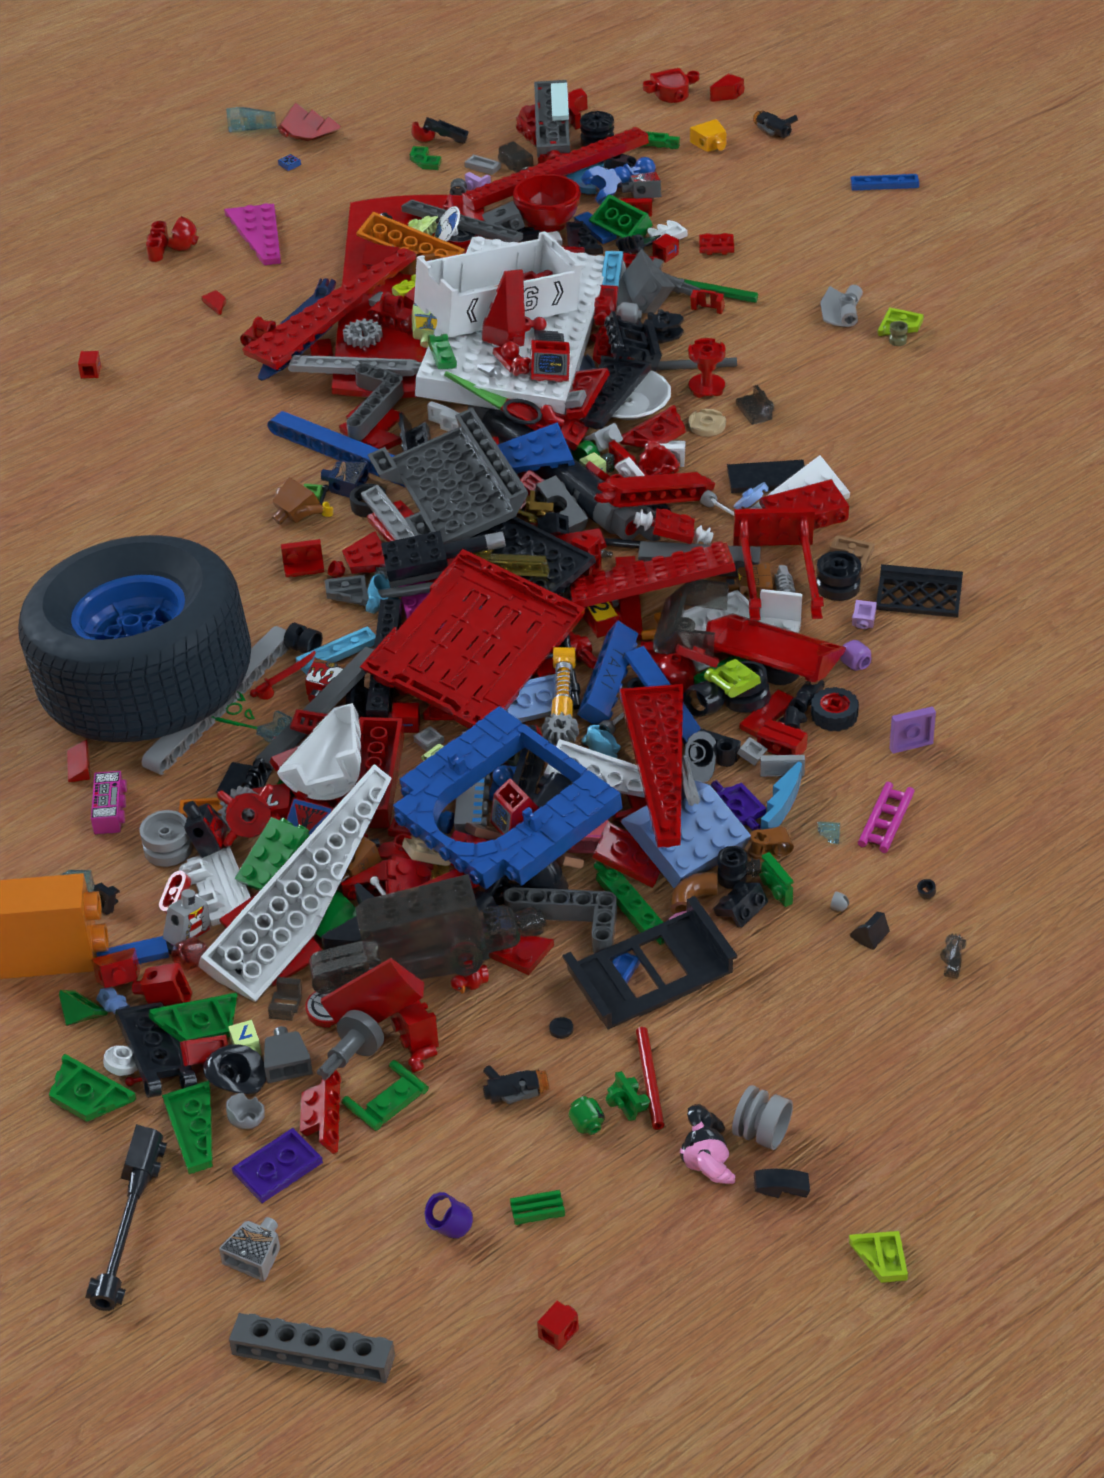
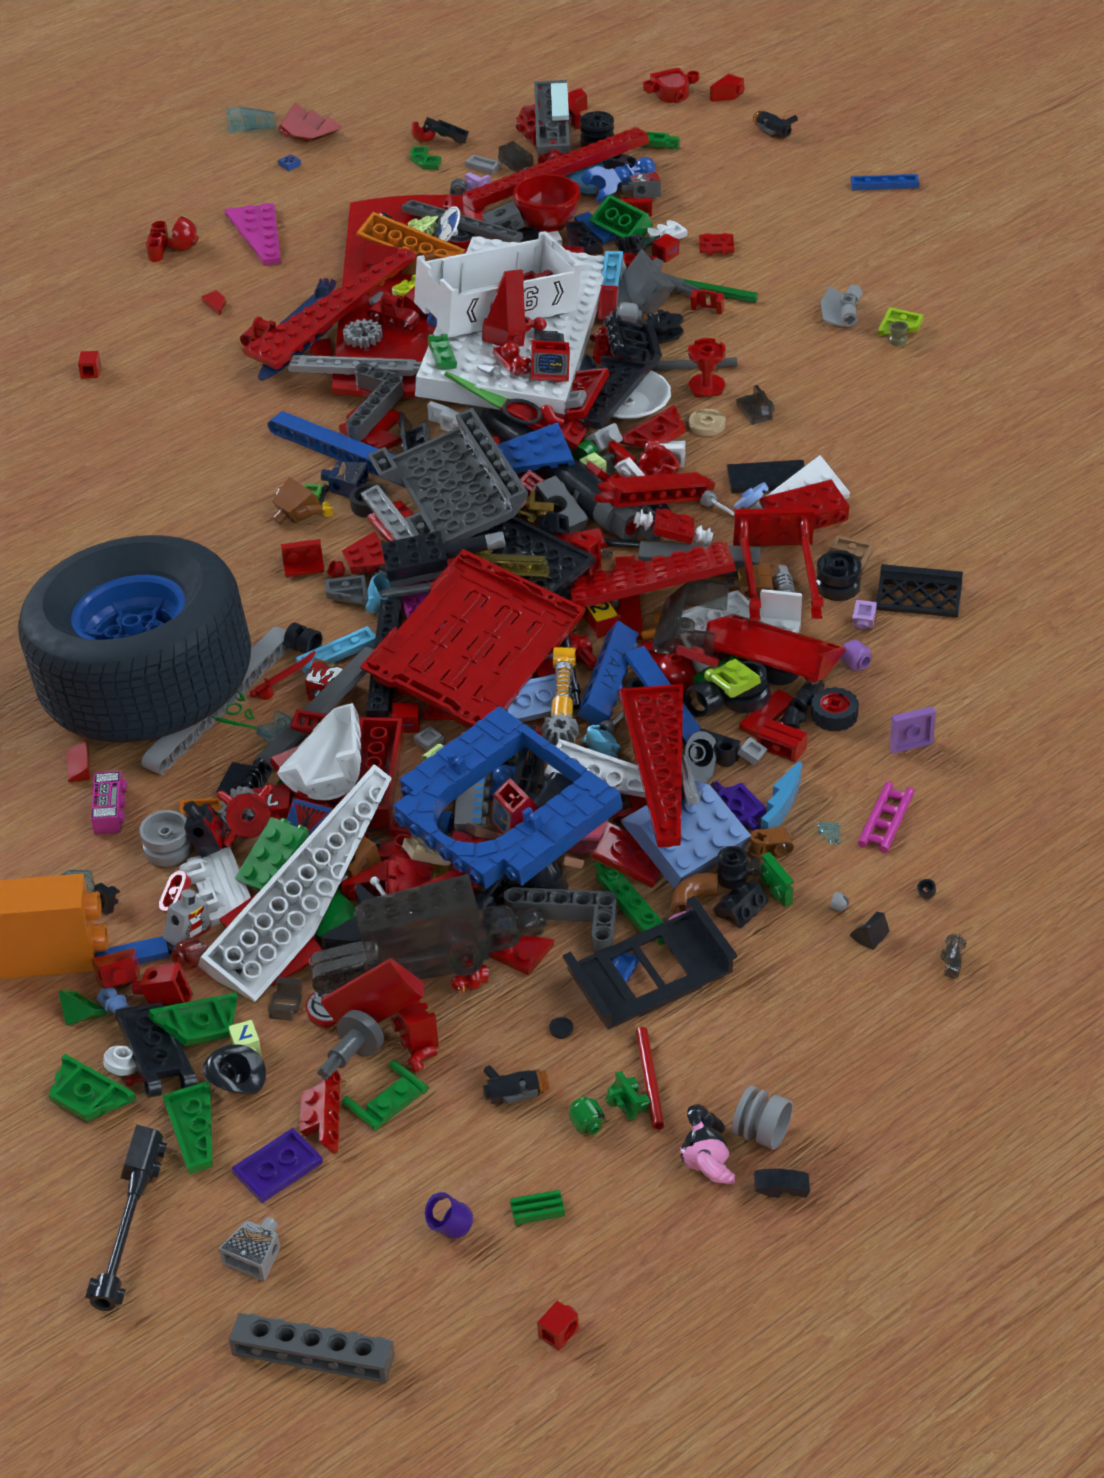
(198, 1050): red tile -> none
(244, 1112): light grey hair -> none
(286, 1056): dark grey torso -> none
(358, 696): black hinge -> none
(422, 325): torso -> none
(603, 307): red brick -> none
(708, 136): light orange torso -> none
(779, 764): light grey tile -> none
(882, 1254): lime wing -> none

